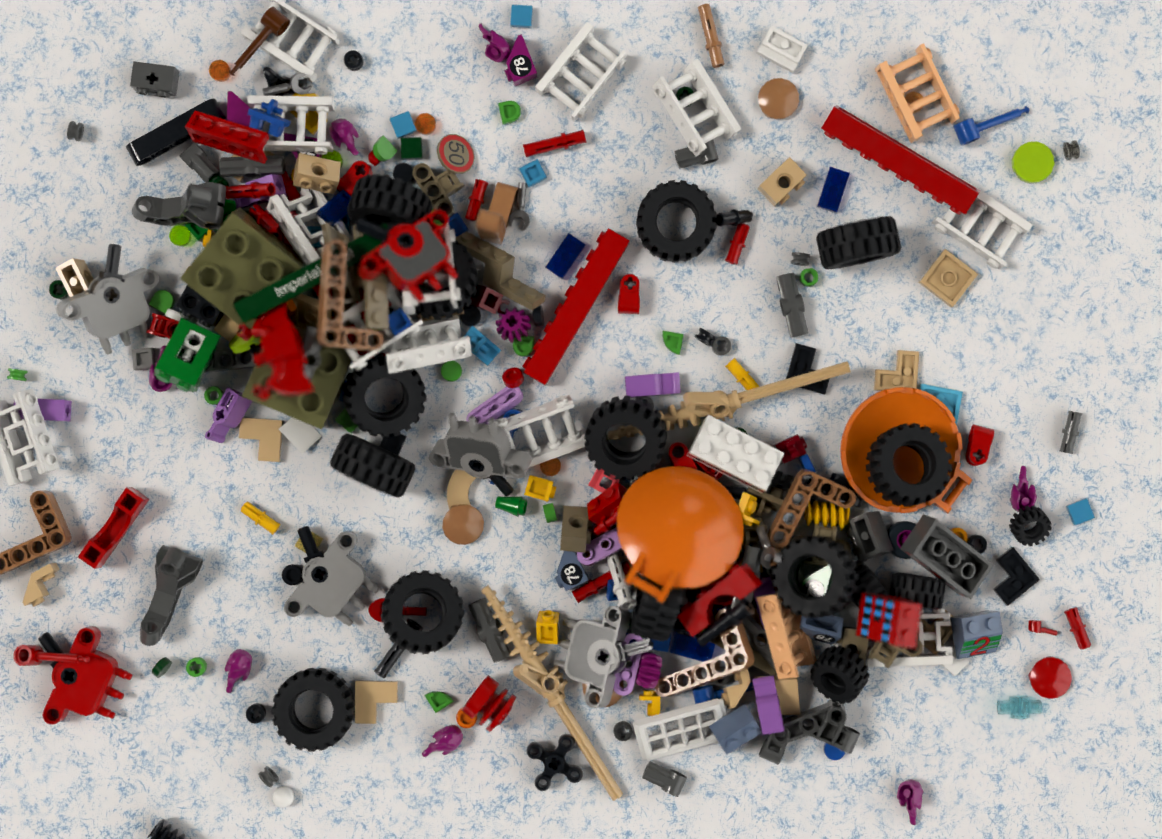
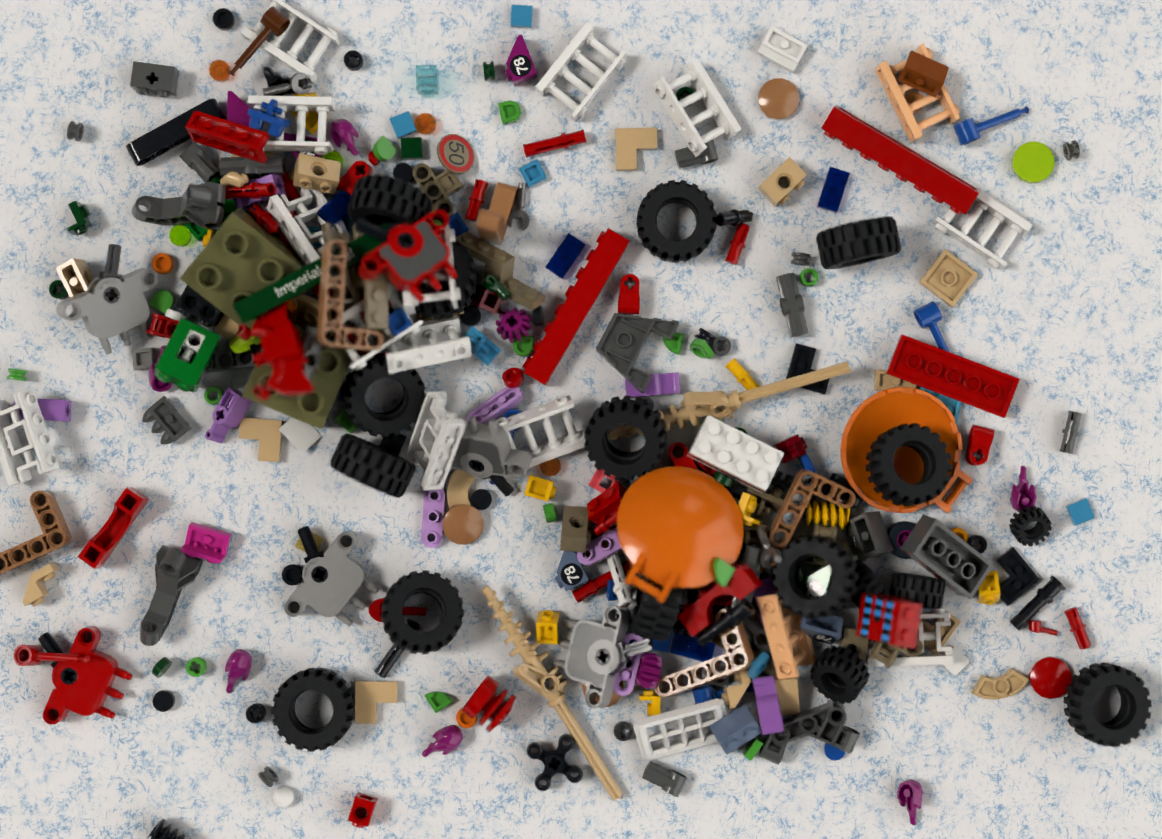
(81, 216): none -> dark green bracket
(163, 263): none -> orange tile
(163, 700): none -> black tile
(167, 420): none -> dark grey plate
(206, 543): none -> dark pink bracket
(223, 19): none -> black tile
(234, 179): none -> tan arm
(260, 517): yellow axle -> none
(368, 803): none -> red brick
(427, 80): none -> clear light blue brick
(428, 526): none -> lavender plate
(438, 455): none -> white fence
(451, 371): bright green tile -> none
(481, 499): none -> black tile
(488, 630): dark grey piece -> none
(489, 71): none -> dark green bush
(494, 285): none -> dark green arm
(498, 48): magenta piece -> none
(512, 505): green cone -> none
(625, 340): none -> dark grey wing
(629, 141): none -> tan tile
(701, 349): none -> bright green tile
(713, 44): medium nougat pin -> none
(722, 572): none -> bright green tile
(723, 479): none -> dark green tile
(752, 748): none -> bright green tile
(758, 665): none -> dark azure tile
(923, 74): none -> dark orange panel
(928, 317): none -> blue piece
(952, 376): none -> red plate
(976, 633): sand blue slope -> none
(989, 590): none -> yellow bracket
(1001, 686): none -> tan tile
(1019, 707): clear light blue axle -> none
(1044, 596): none -> black pin
(1132, 711): none -> black tyre

